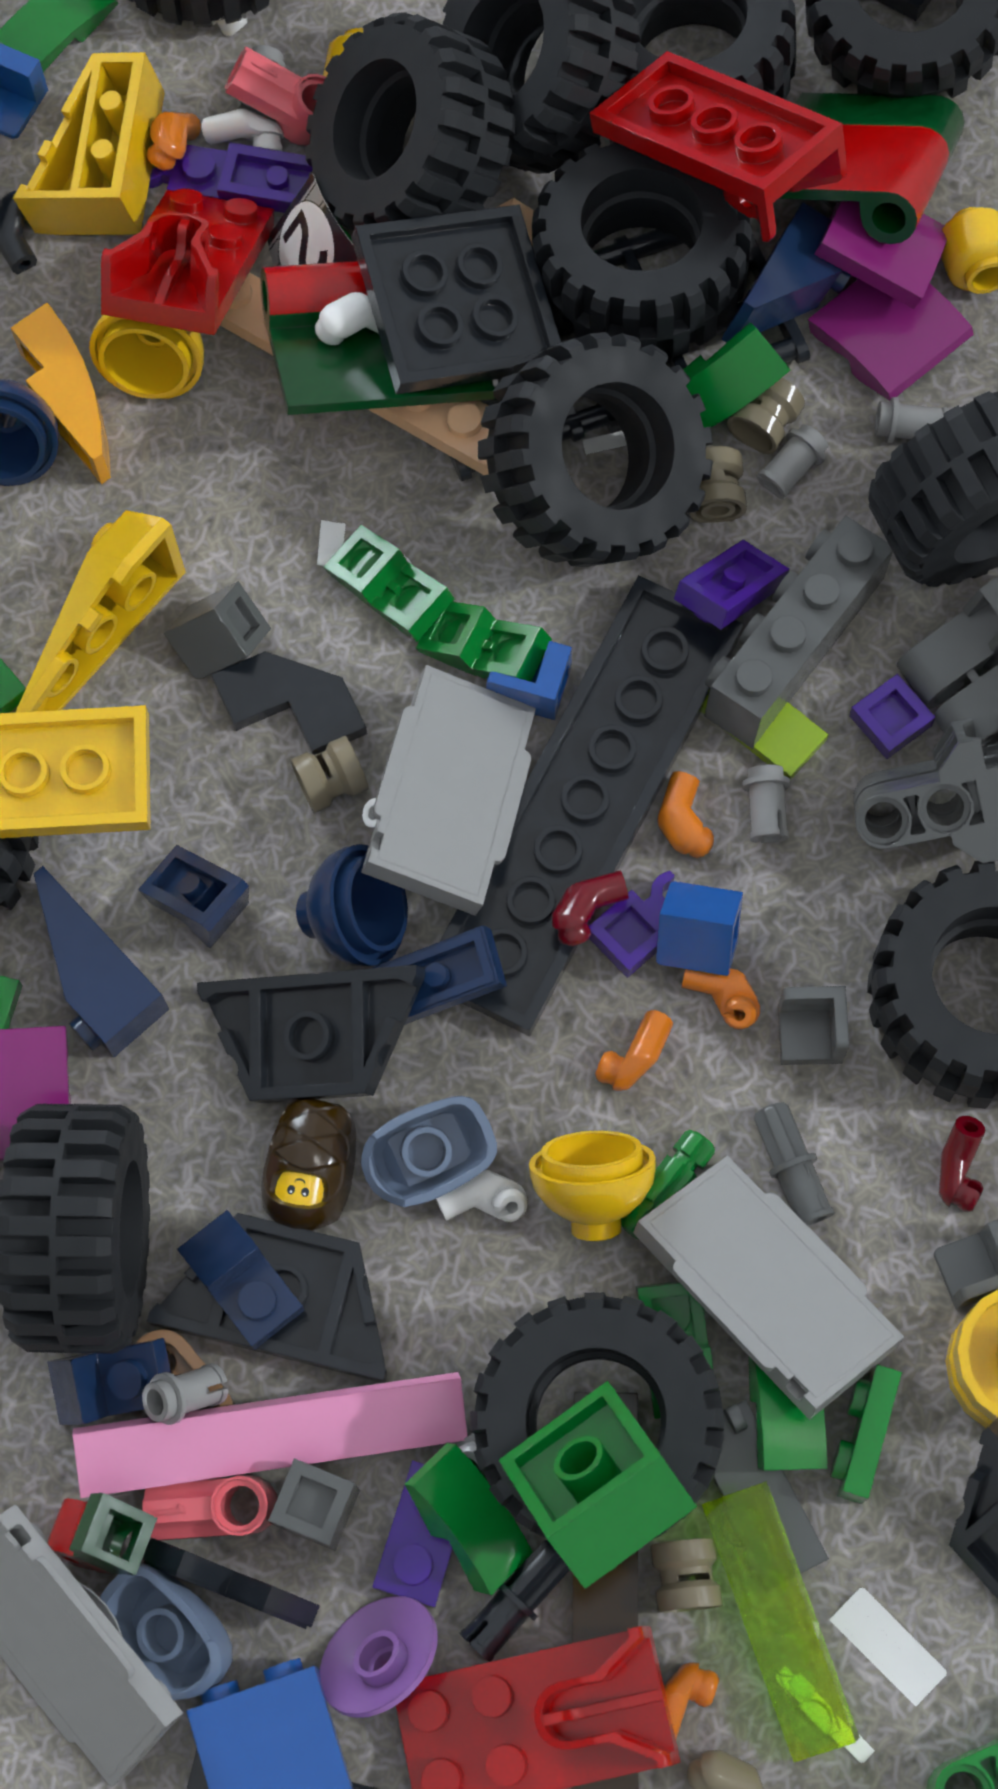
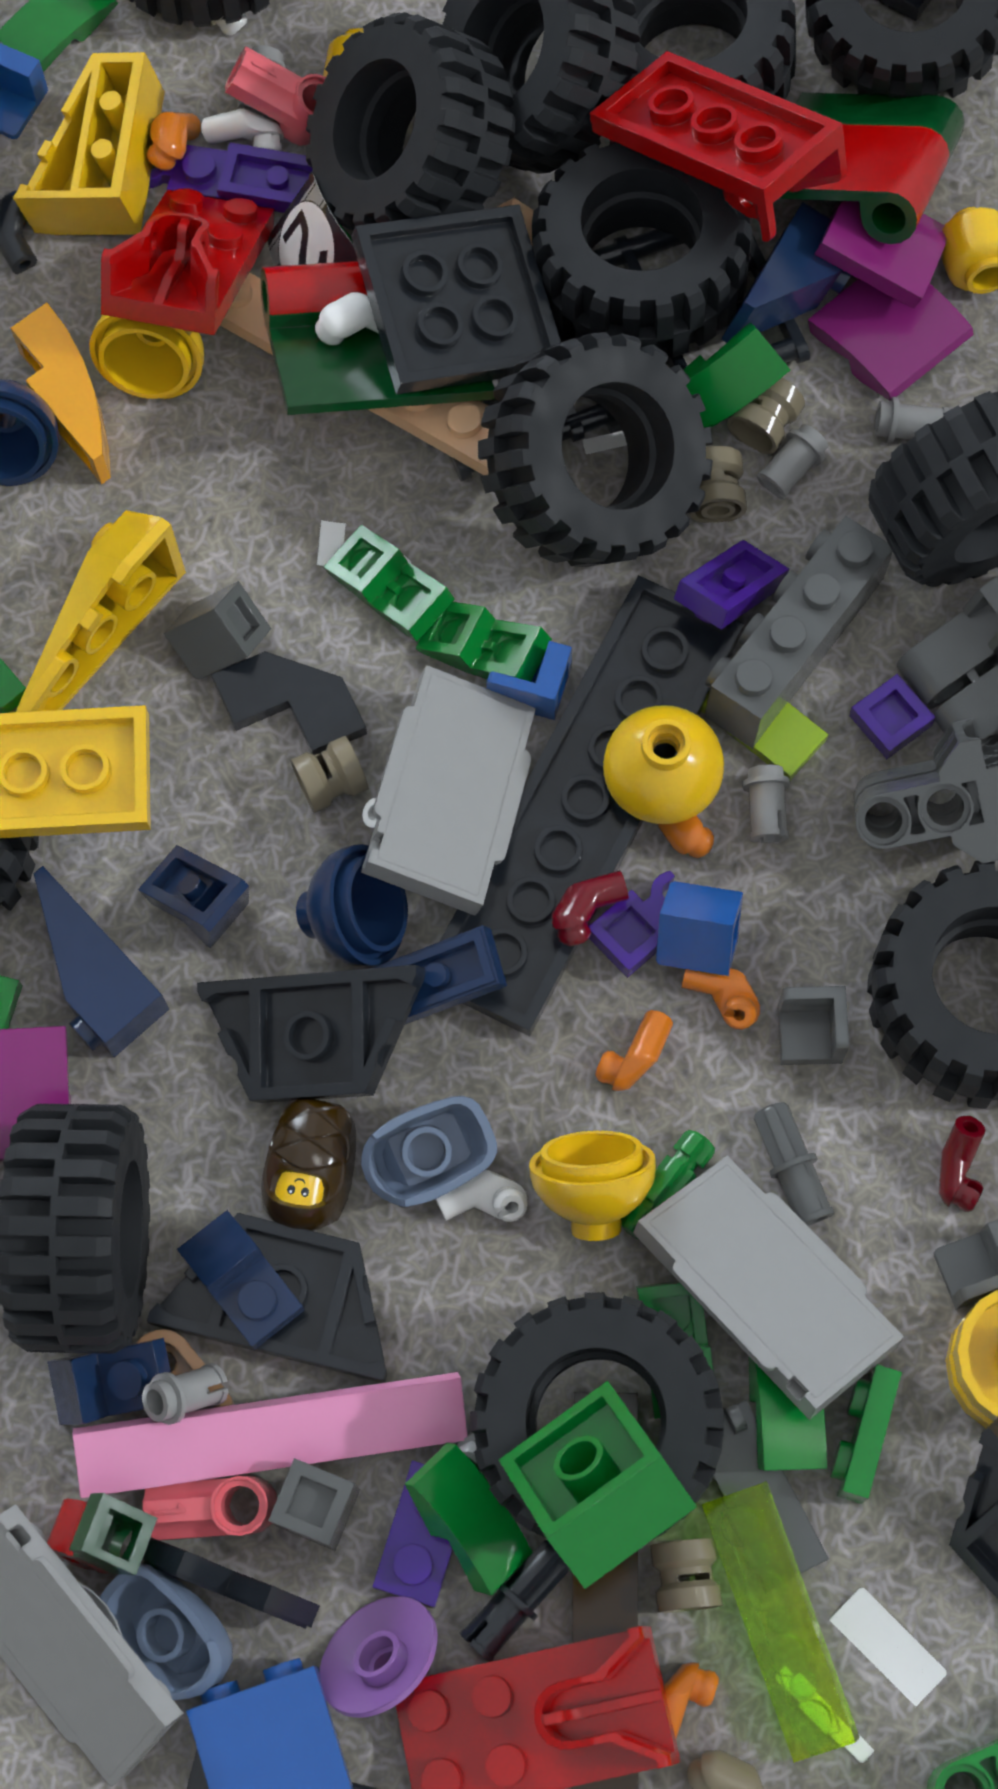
(659, 787): none -> yellow piece

